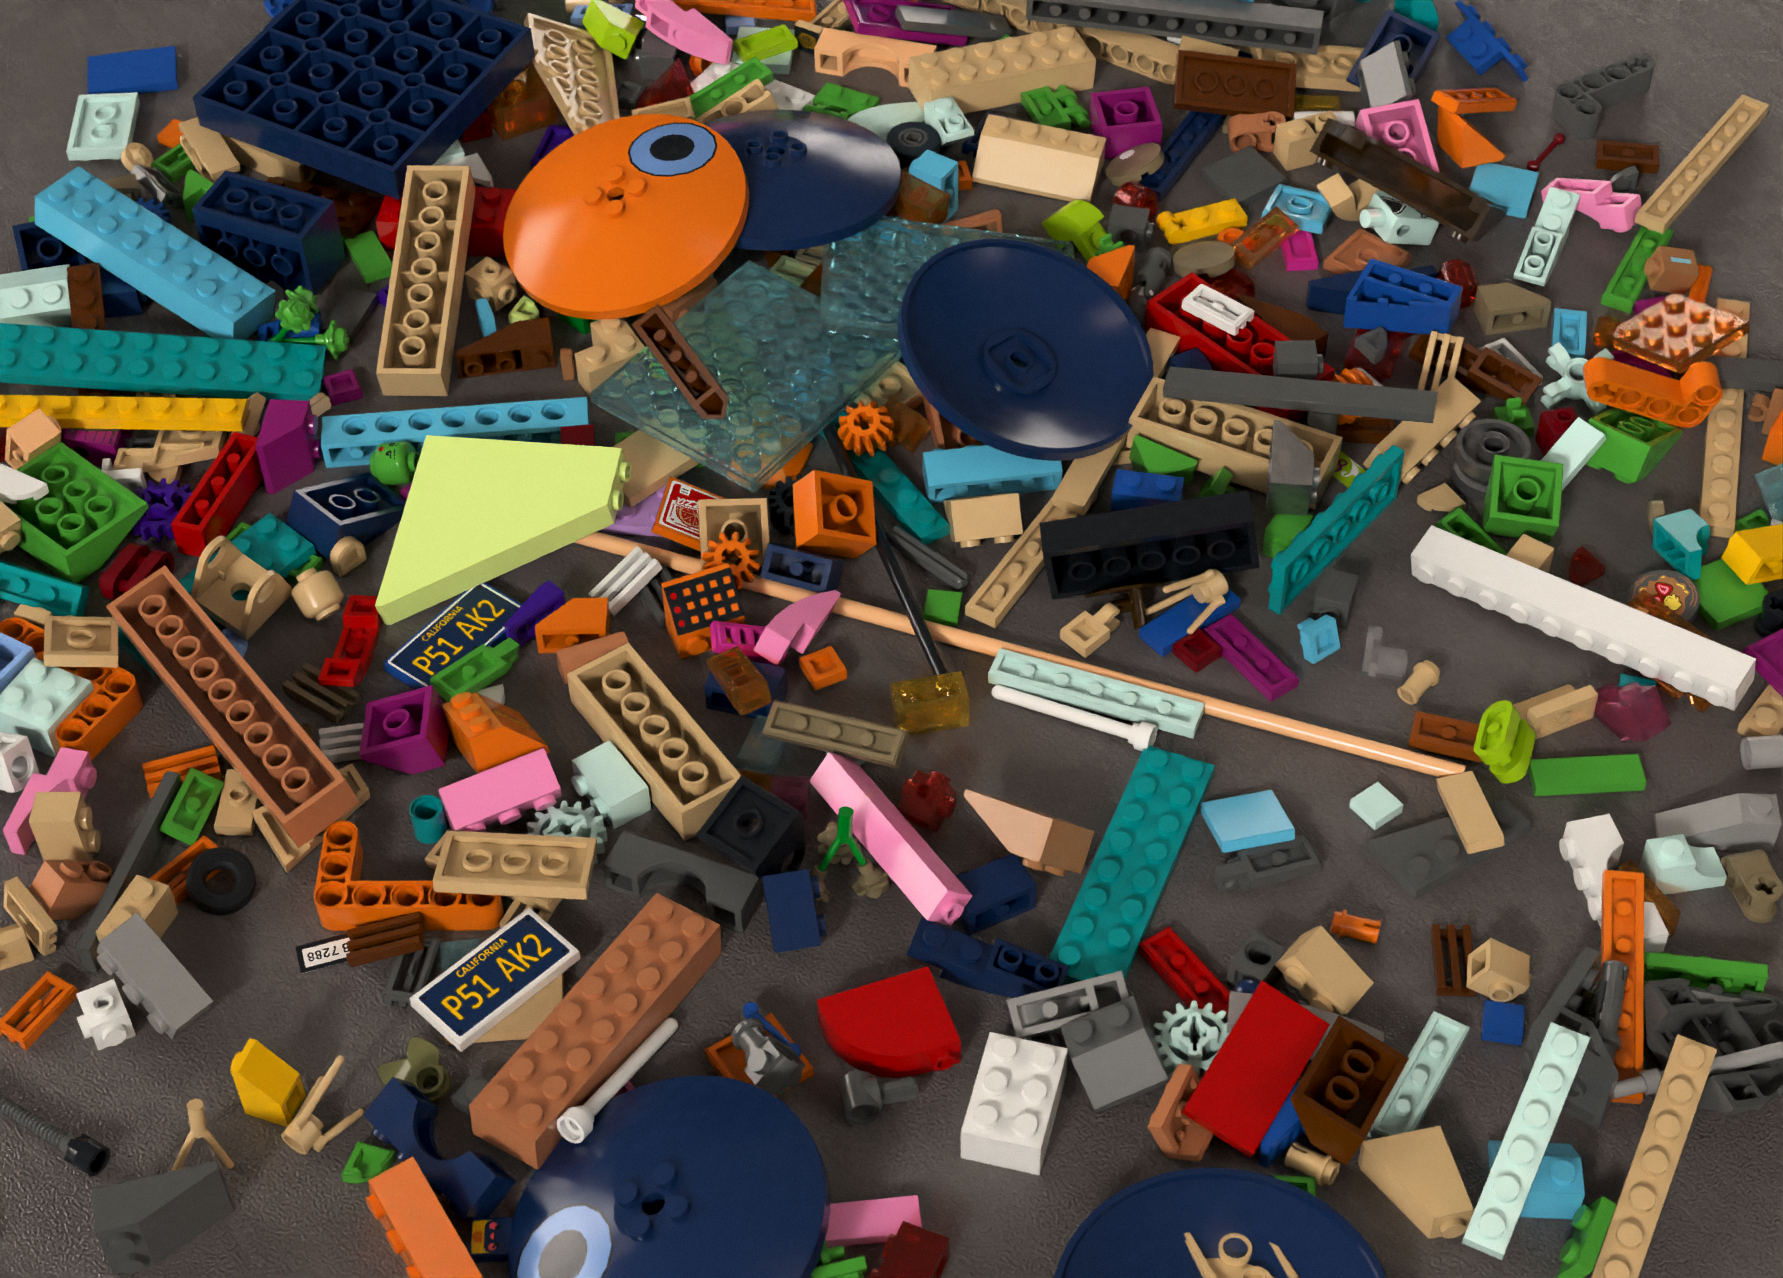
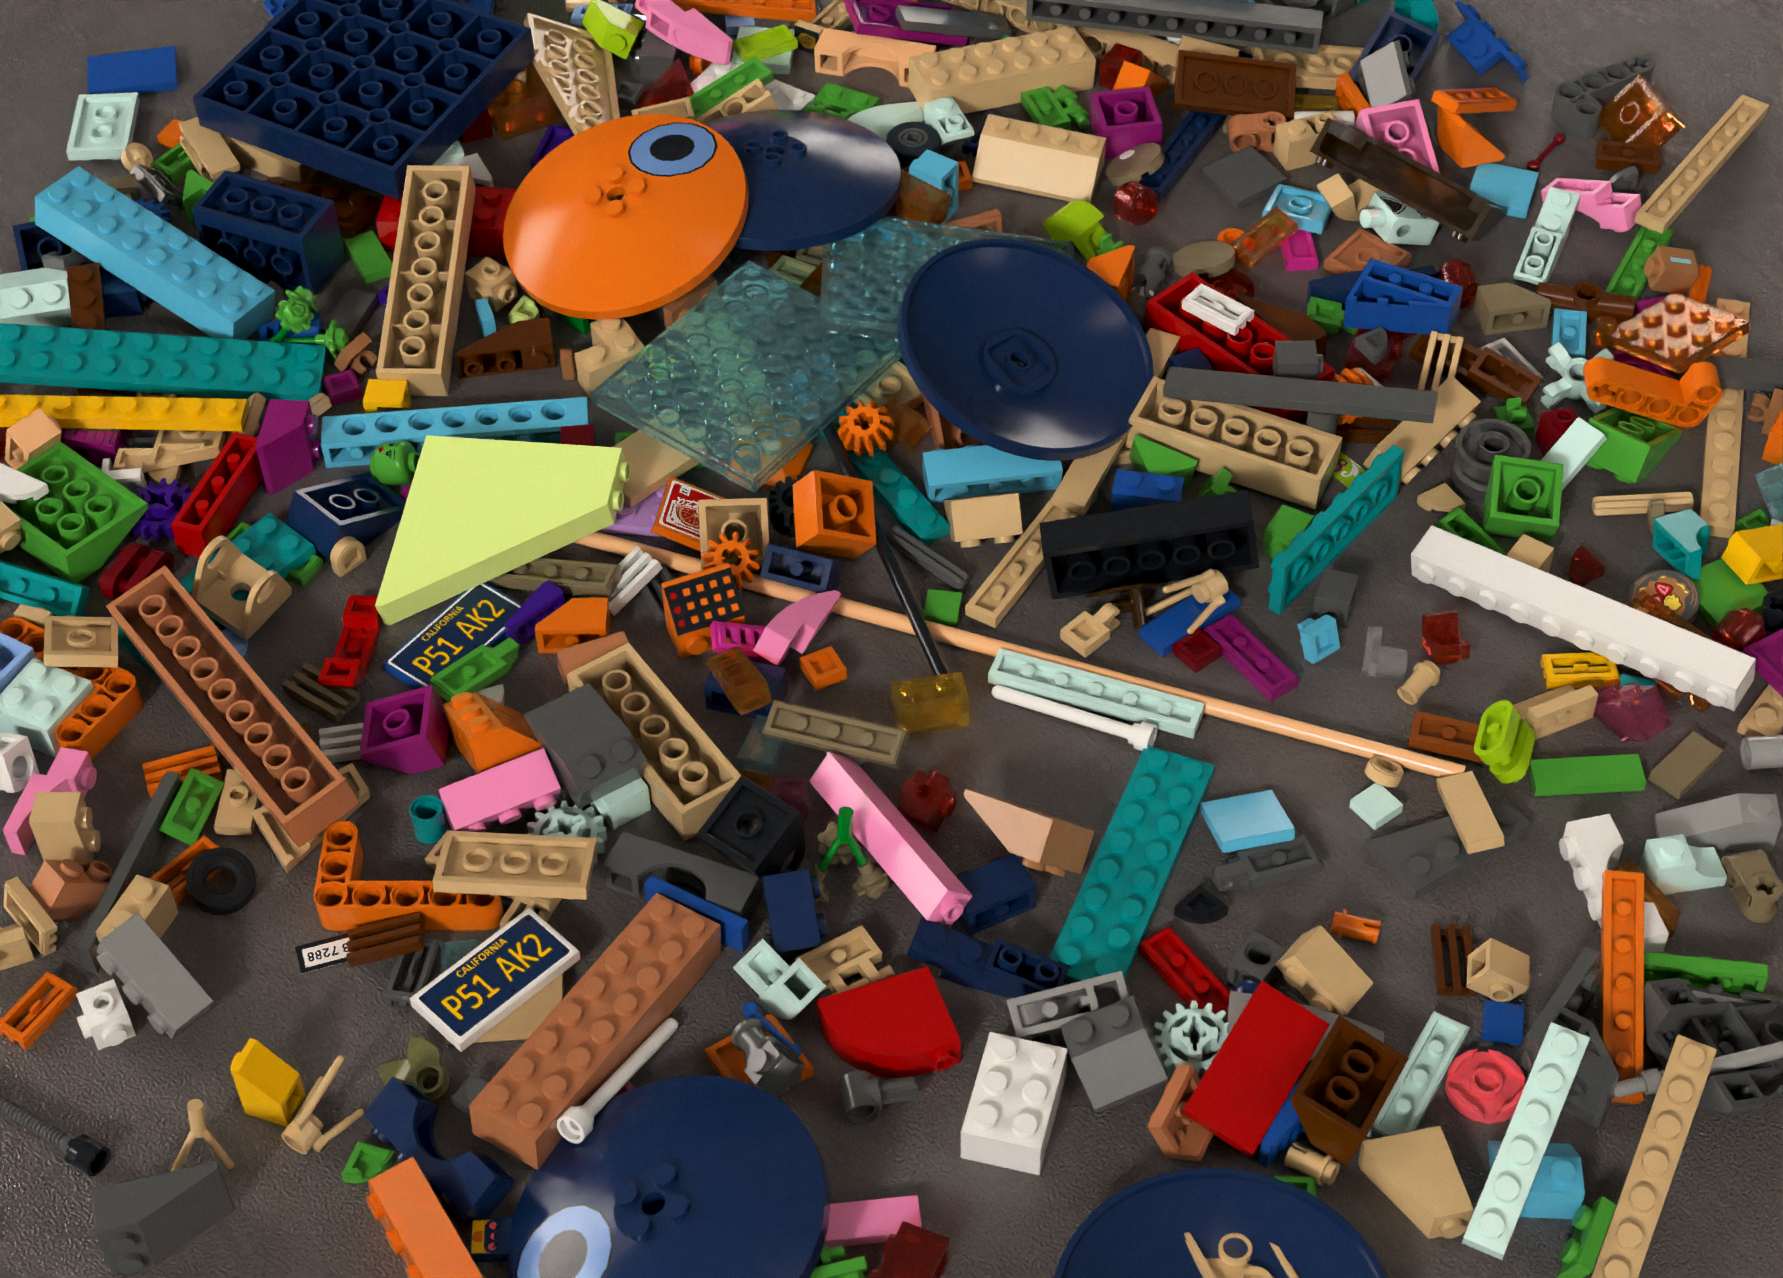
(61, 262): none -> dark grey tile
(317, 594): tan head -> none
(354, 353): none -> medium nougat tile
(386, 394): none -> yellow panel
(568, 575): none -> dark tan tile
(587, 744): none -> dark grey slope
(682, 363): reddish brown brick -> none
(733, 927): none -> blue tile
(780, 987): none -> light aqua brick
(845, 957): none -> tan plate
(1113, 61): none -> clear red brick
(1130, 226): dark grey brick -> none
(1135, 76): none -> orange slope
(1200, 907): none -> black tile
(1201, 221): yellow plate -> none
(1291, 473): flat silver slope -> none
(1327, 315): none -> bright green plate
(1349, 95): none -> orange tile
(1384, 771): none -> tan tile
(1442, 637): none -> clear red bracket
(1484, 1085): none -> coral tile
(1579, 673): none -> yellow tile
(1588, 298): none -> reddish brown piece
(1610, 1004): dark grey pin -> none
(1638, 503): none -> tan axle
(1640, 115): none -> clear orange slope
(1685, 765): none -> dark tan tile
(1739, 629): none -> clear red head

